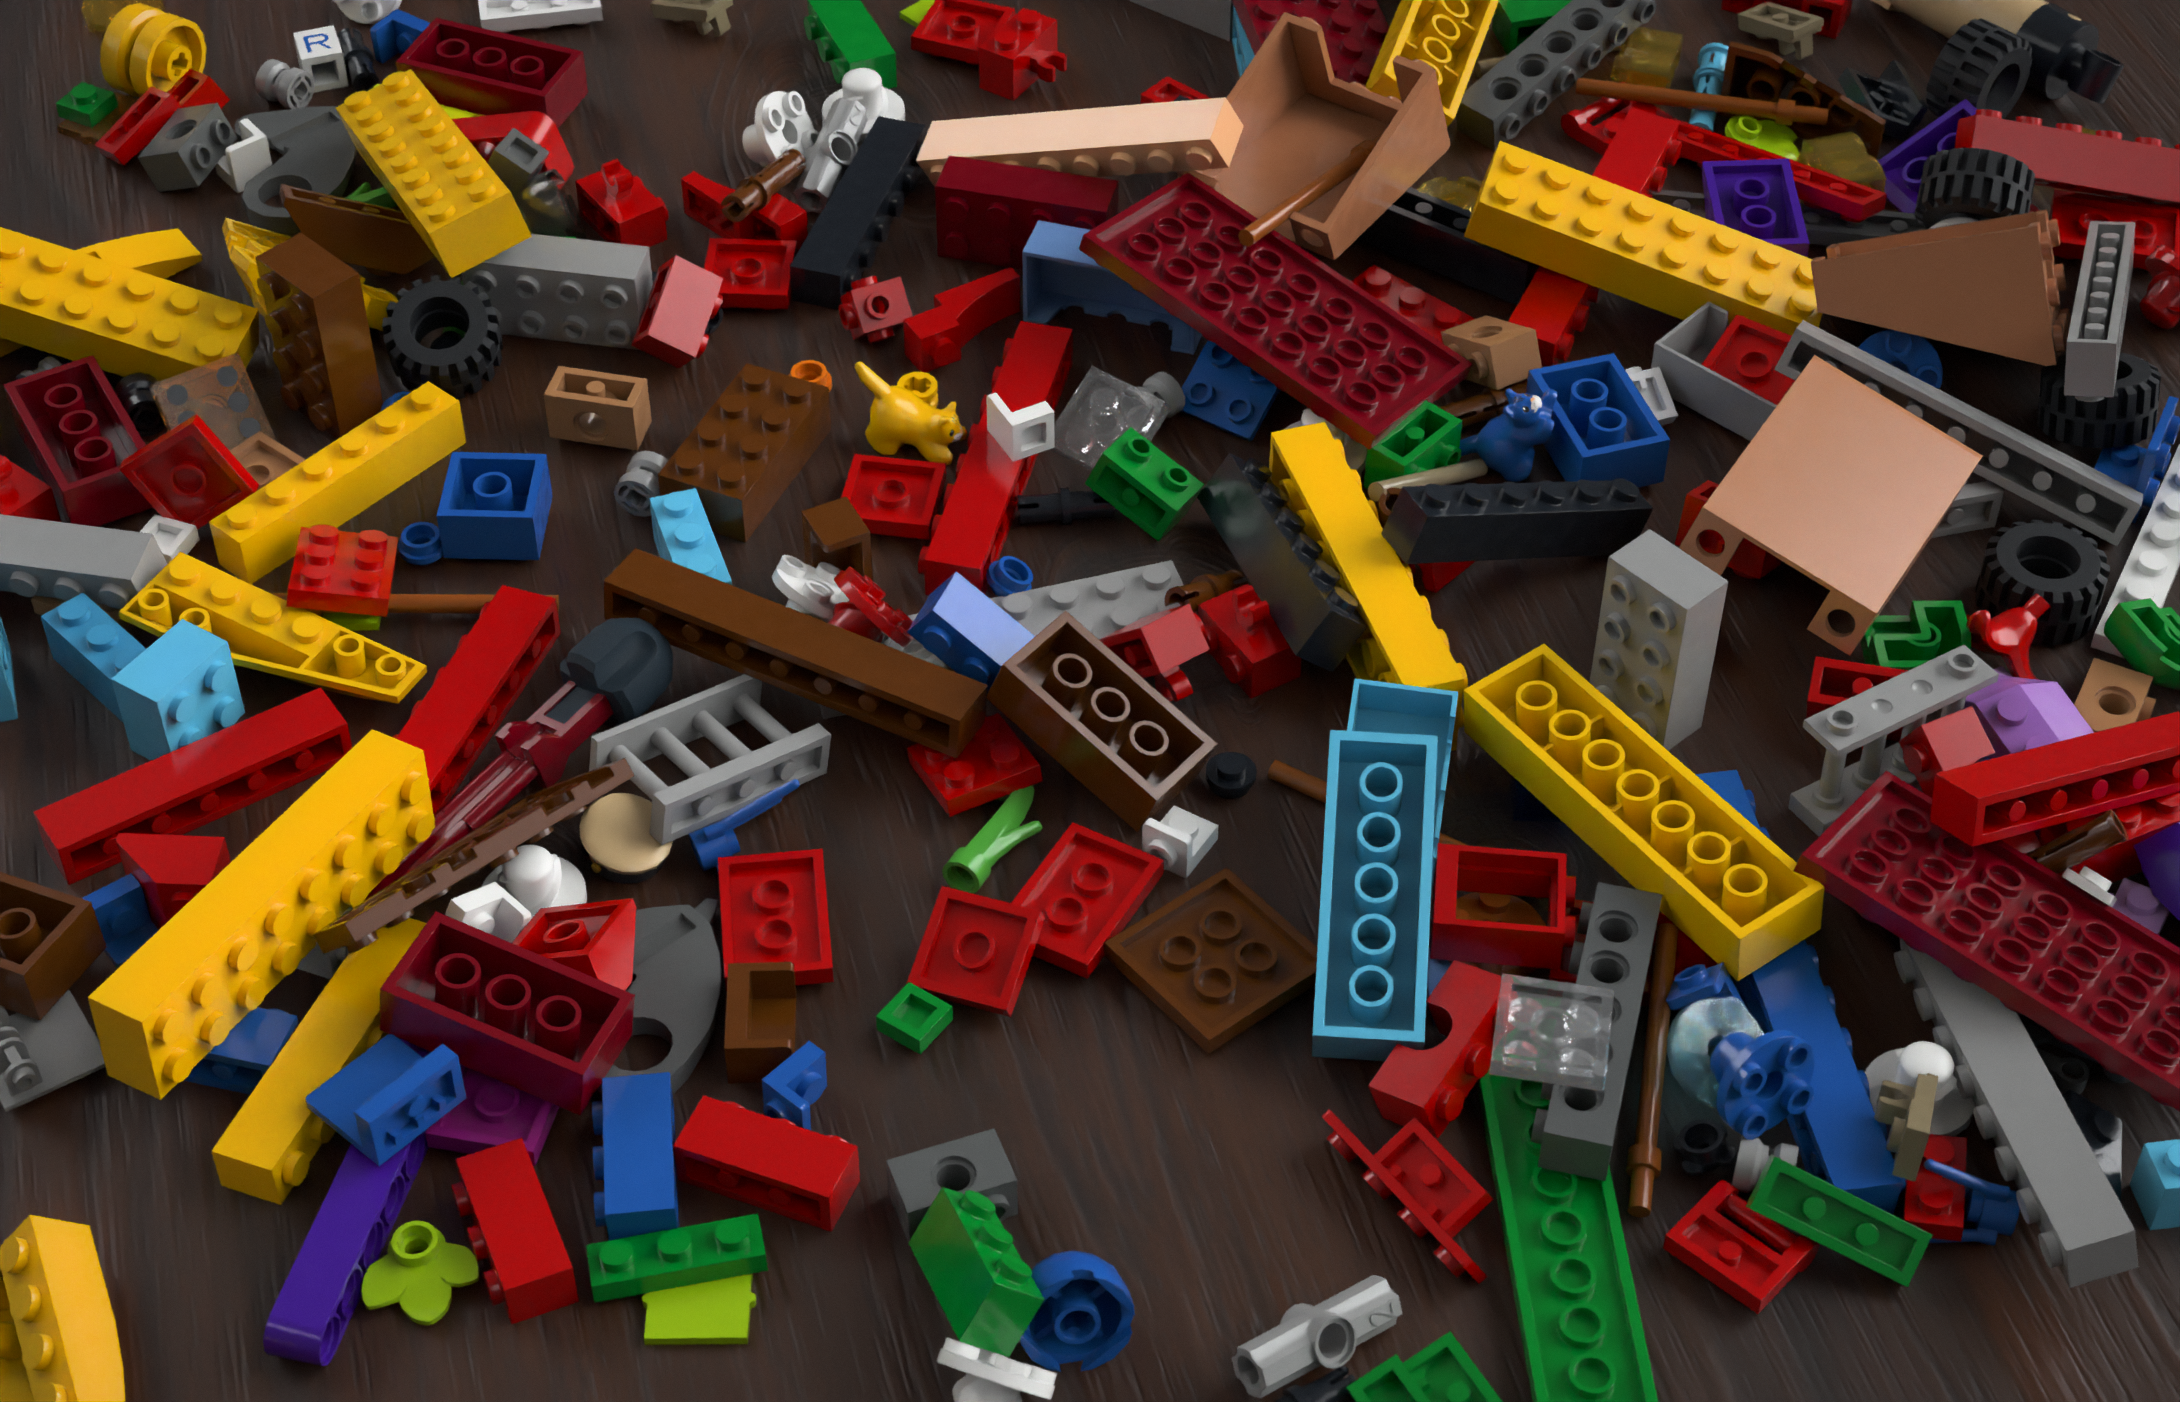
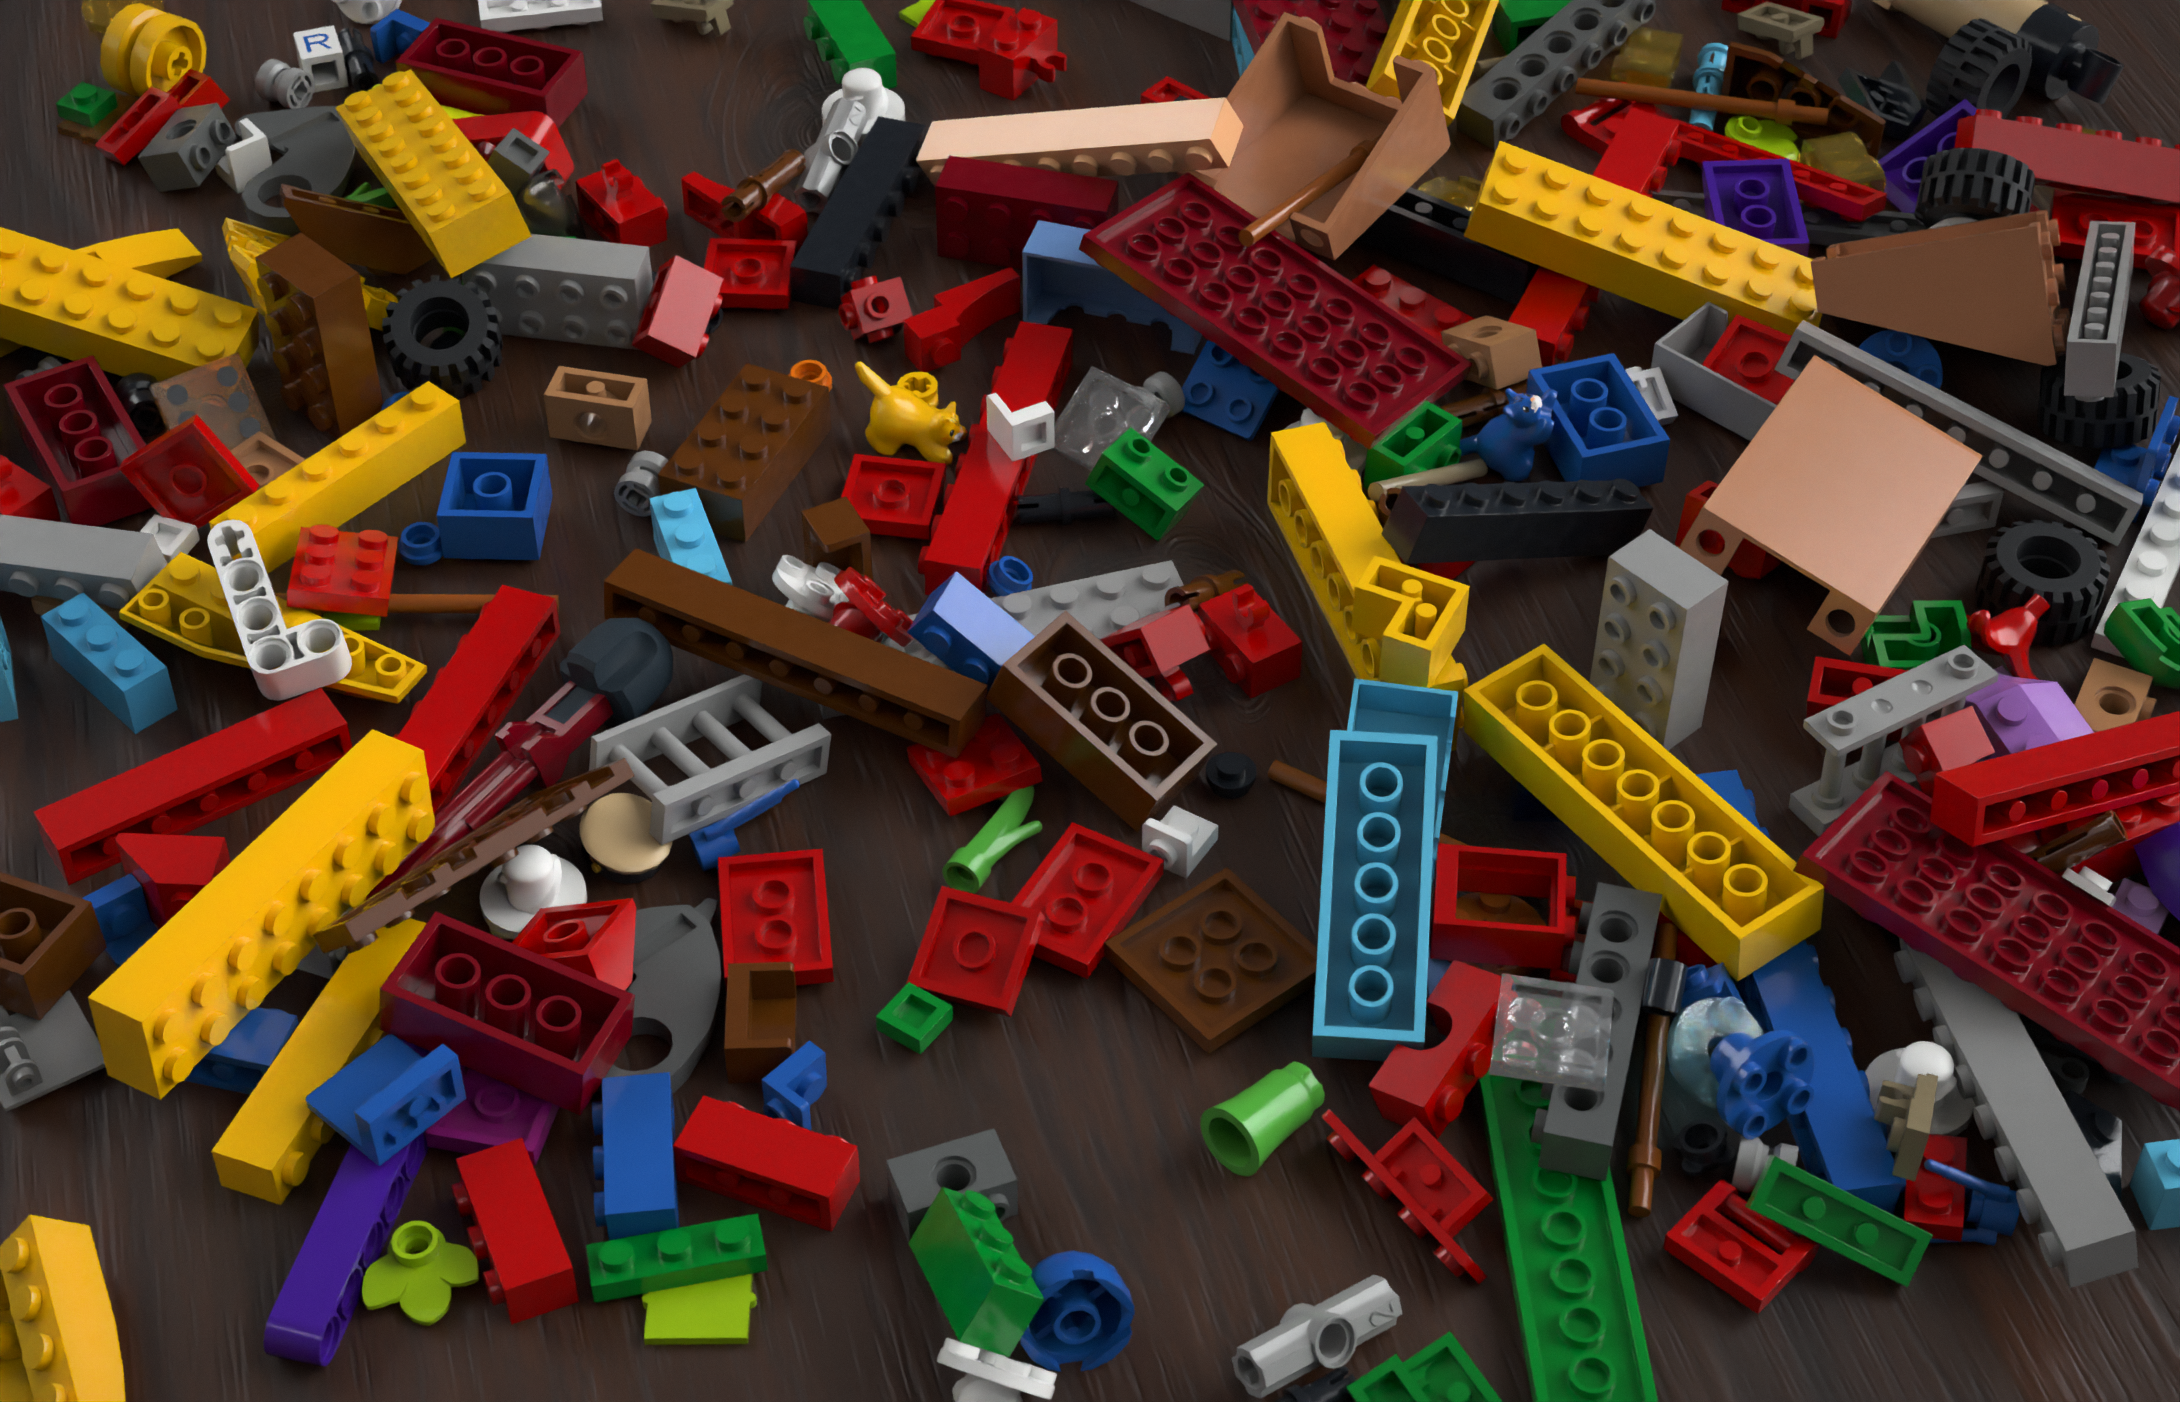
(178, 691): medium azure brick -> none
(293, 648): none -> white beam
(491, 911): white bracket -> none
(778, 126): white plate -> none
(1261, 1118): none -> bright green plant
(1282, 562): black brick -> none
(1413, 616): none -> yellow brick
(1664, 987): none -> black hinge

